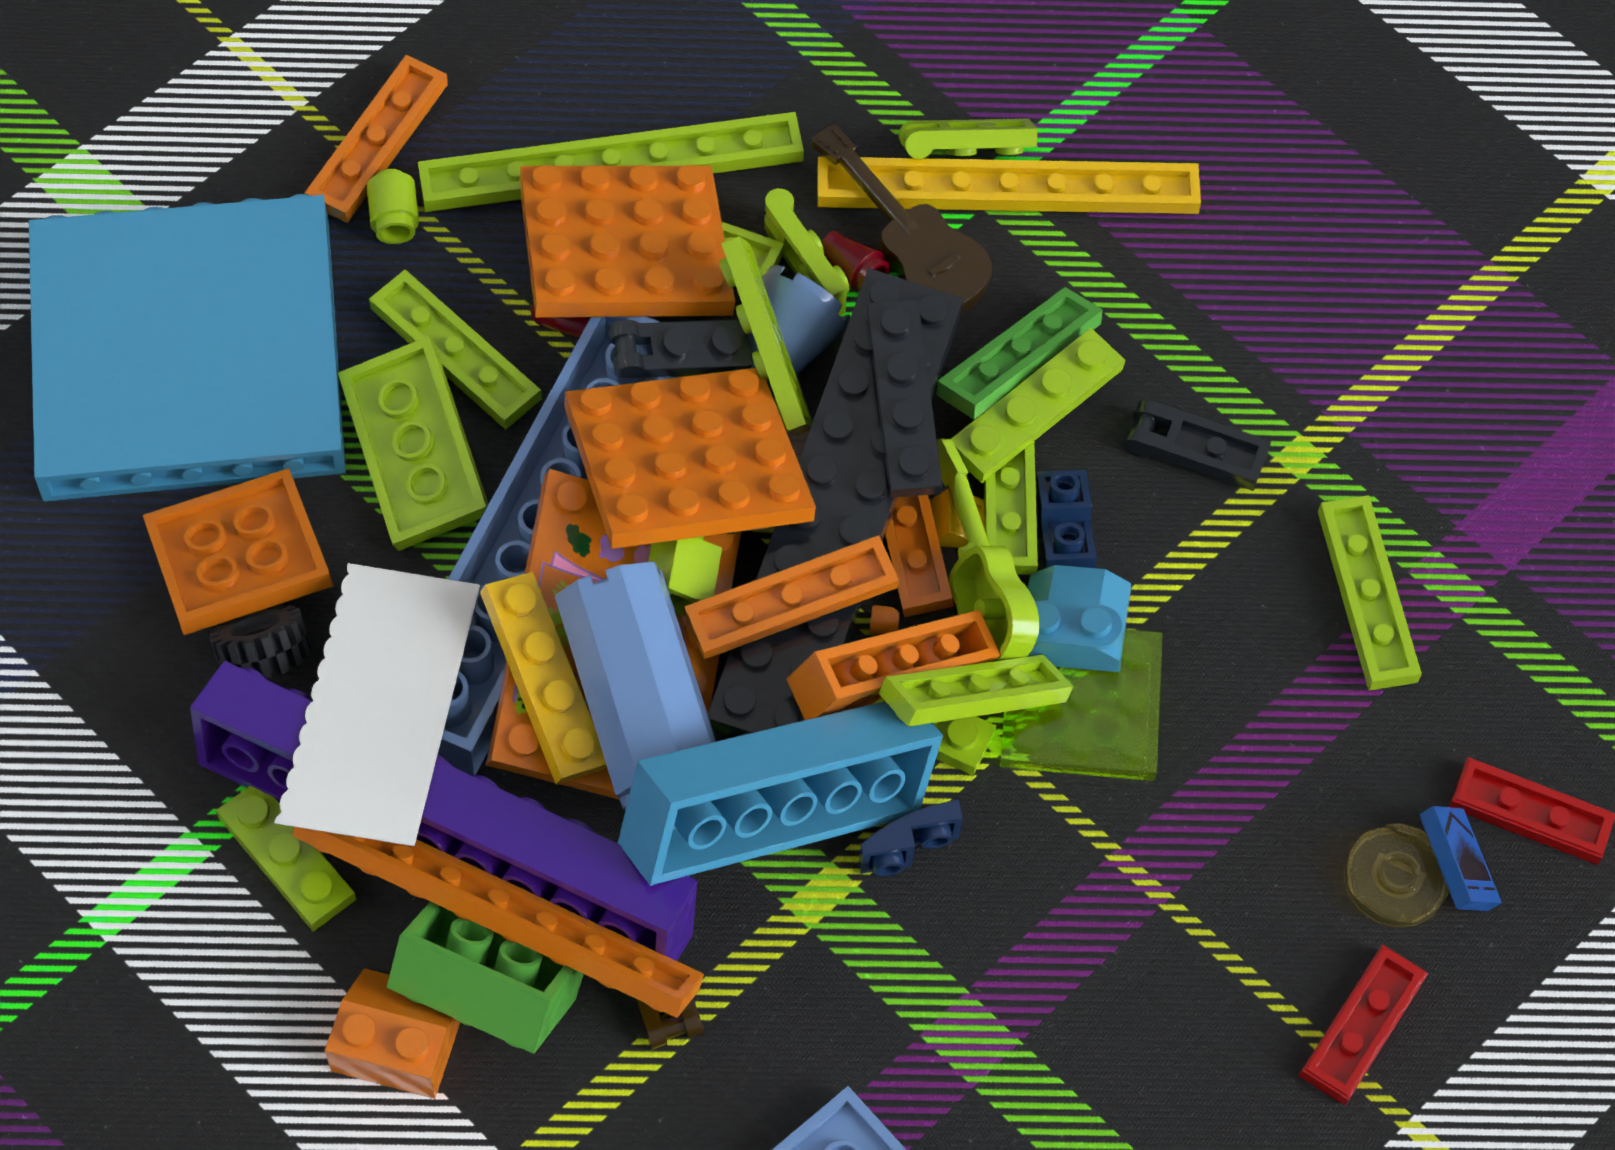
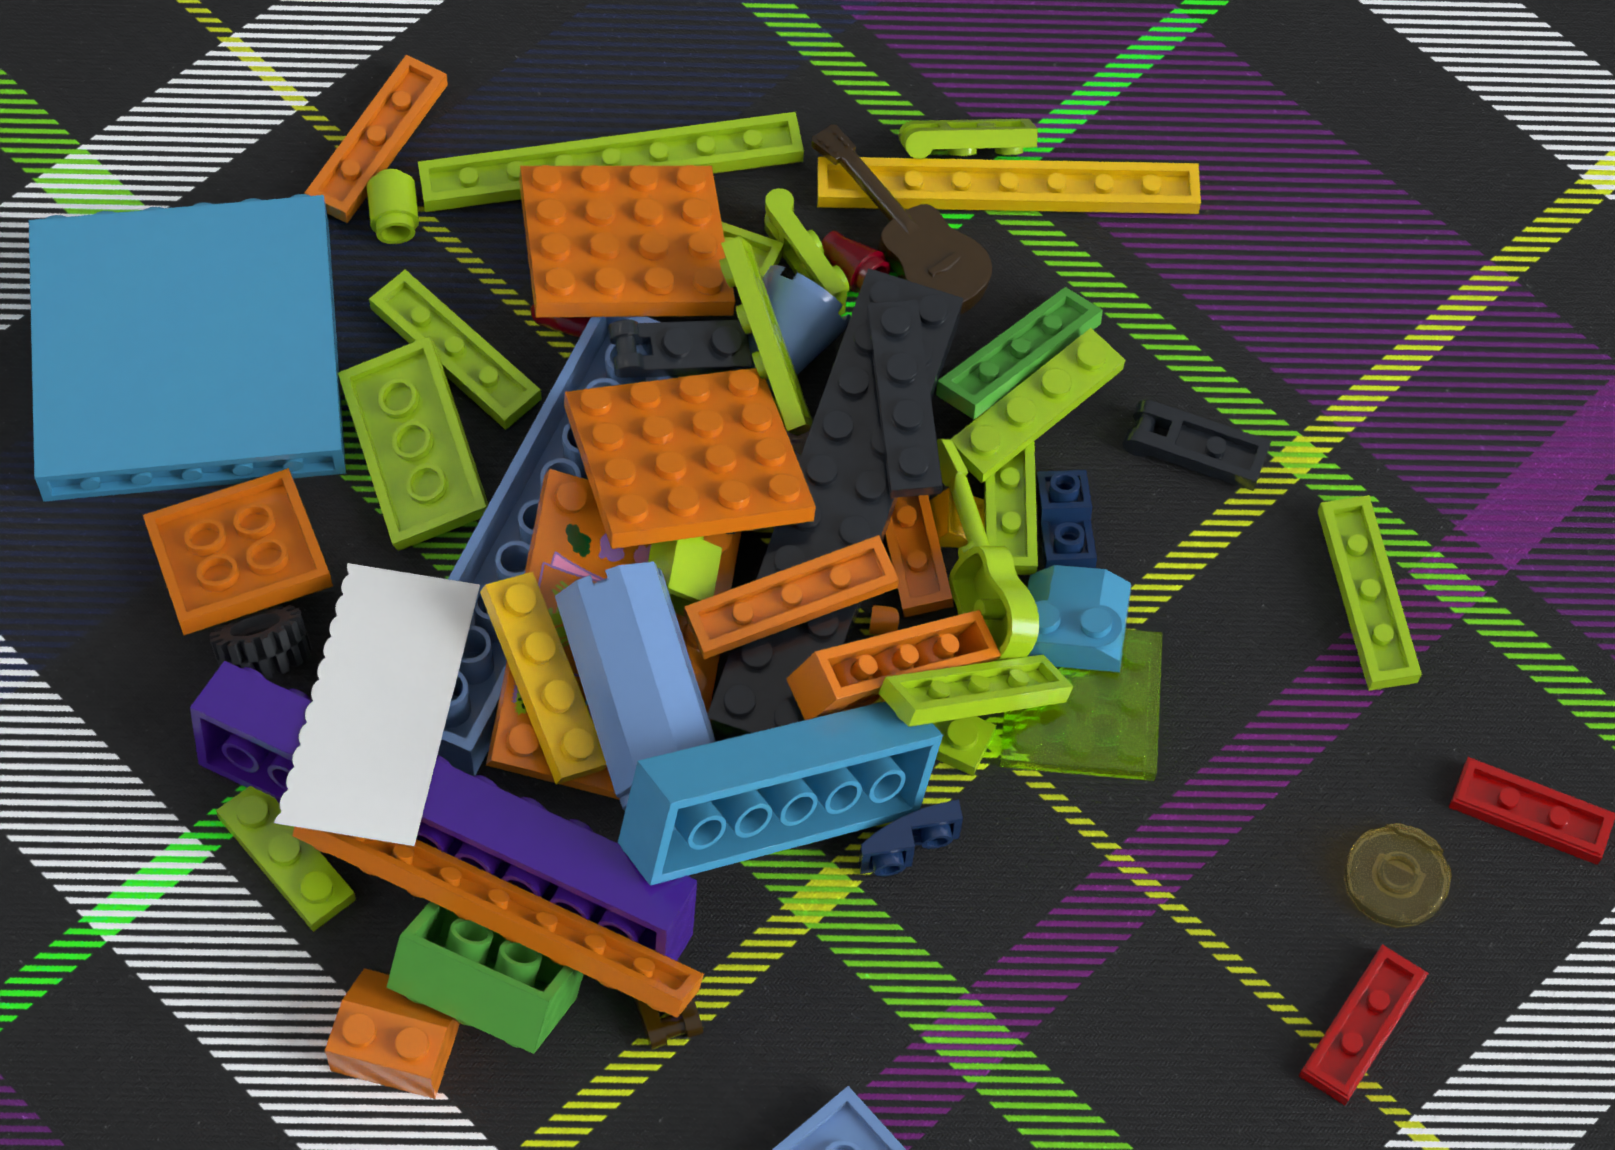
(1460, 858): blue tile -> none

